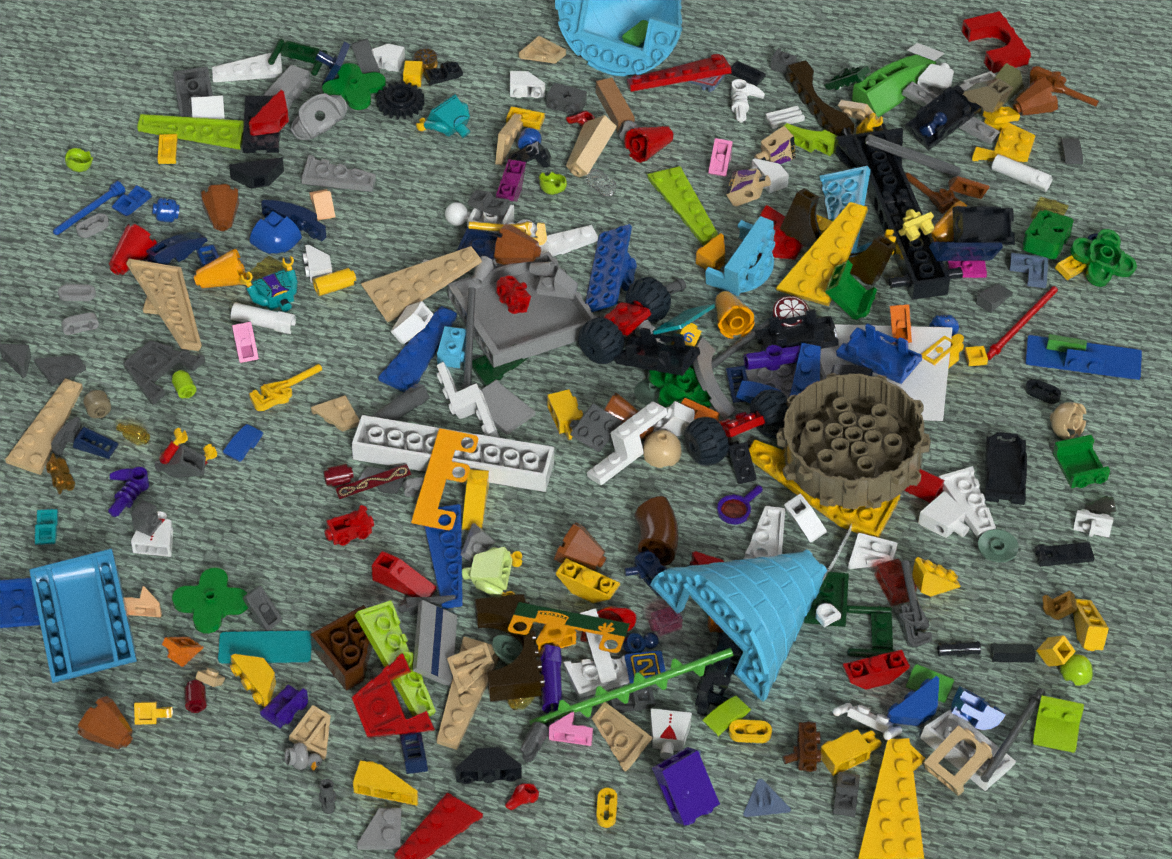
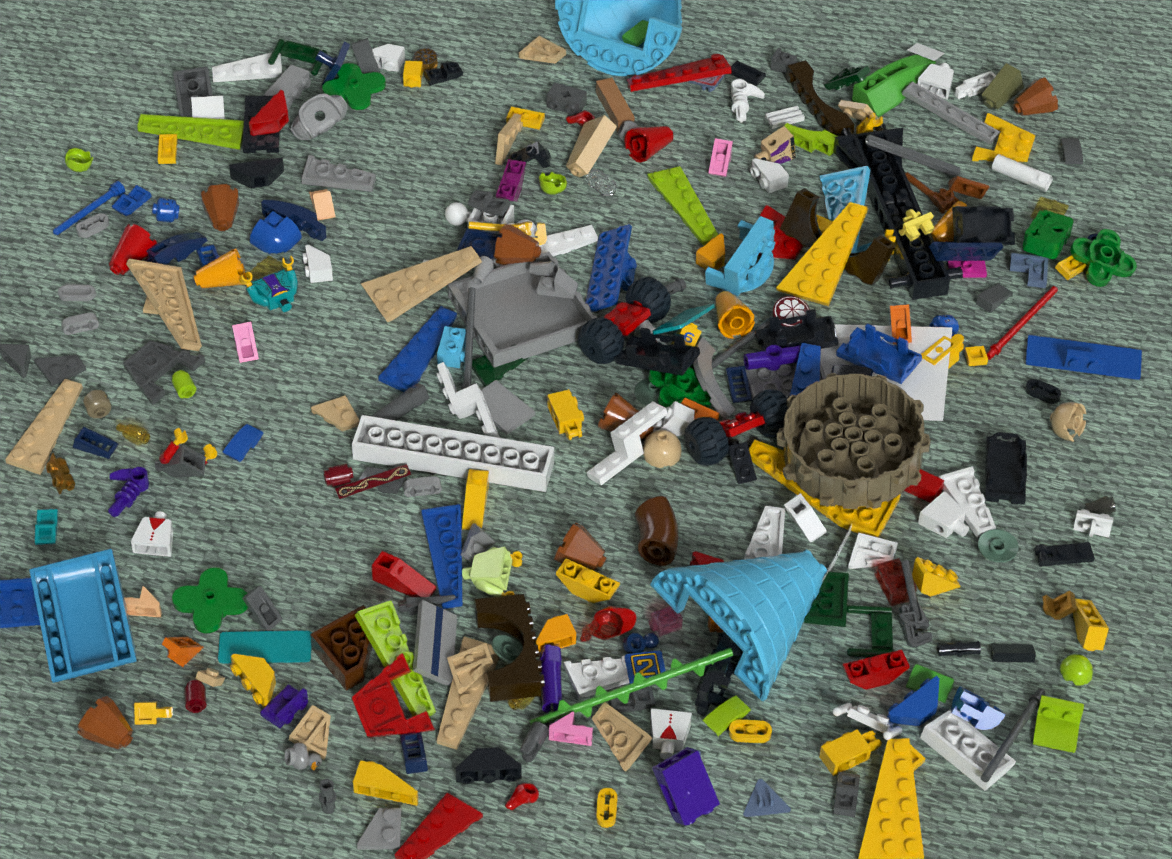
(66, 434): dark grey slope -> none
(146, 518): dark grey brick -> none
(264, 318): white piece -> none
(279, 391): yellow piece -> none
(334, 281): yellow brick -> none
(349, 527): red brick -> none
(400, 100): black gear -> none
(411, 322): white slope -> none
(438, 470): light orange piece -> none
(447, 118): teal torso -> none
(513, 294): red brick -> none
(525, 85): white slope -> none
(528, 136): blue head -> none
(568, 620): piece -> none
(595, 427): dark grey hinge -> none
(601, 658): white sticker -> none
(646, 567): dark blue brick -> none
(735, 508): piece -> none
(746, 186): tan torso -> none
(749, 390): blue slope -> none
(806, 750): reddish brown brick -> none
(827, 614): white tile -> none
(849, 292): green panel -> none
(929, 128): dark blue plate -> none
(952, 104): black piece -> none
(956, 782): tan panel -> none
(989, 94): dark tan slope -> none
(996, 26): red arch -> none
(1002, 115): yellow plate -> none
(1056, 650): yellow brick -> none
(1057, 82): dark orange piece -> none
(1062, 343): bright green slope -> none
(1080, 462): green panel -> none

